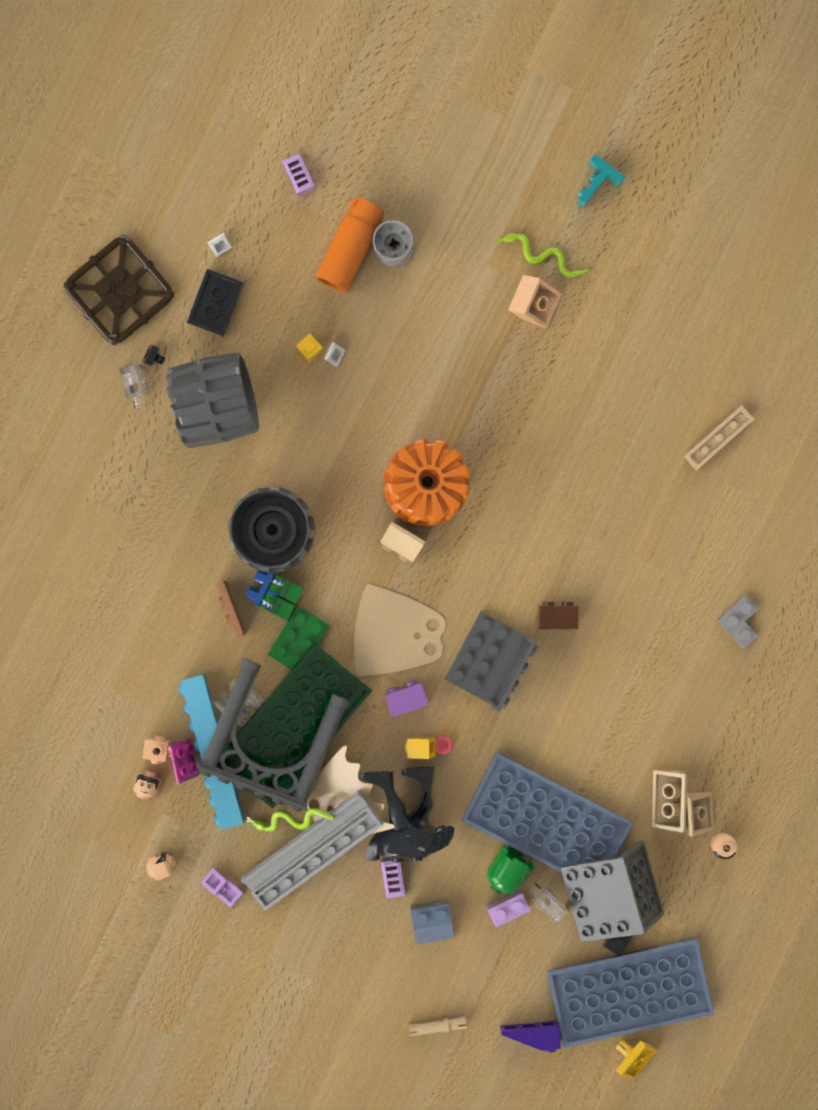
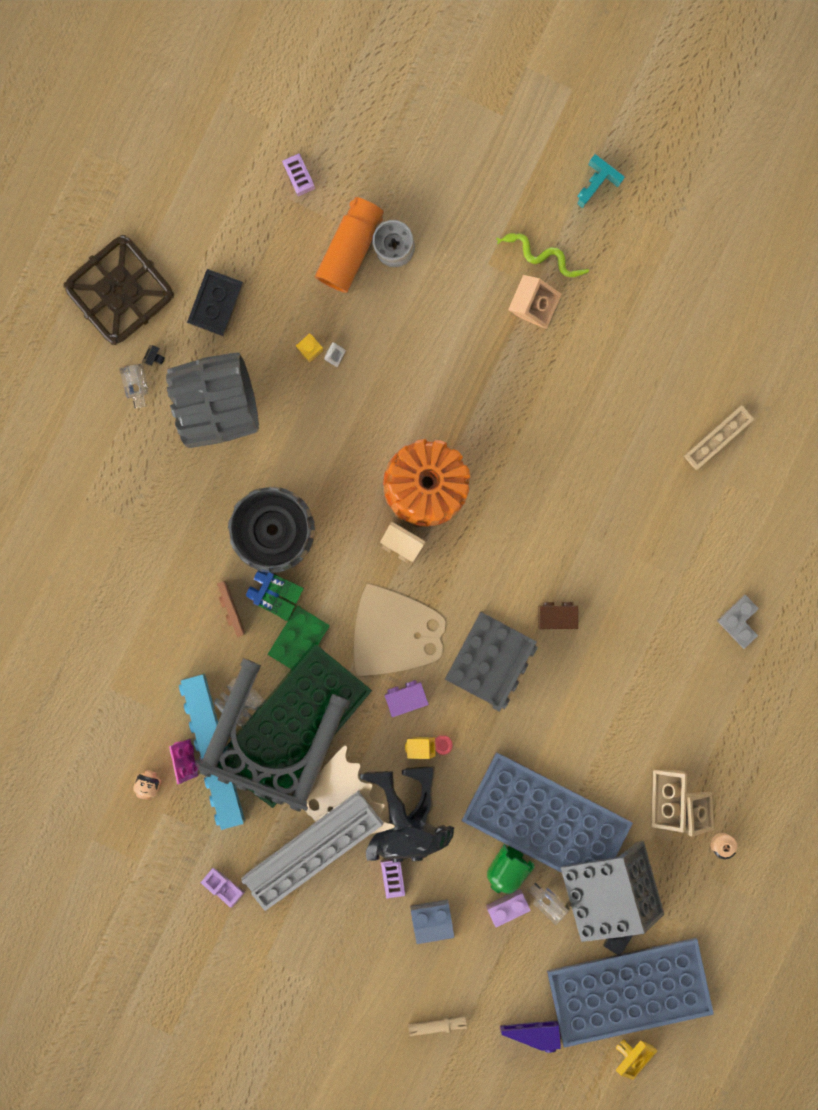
(150, 749): light nougat brick -> none
(160, 866): light nougat head -> none
(219, 244): white slope -> none
(260, 825): lime animal -> none

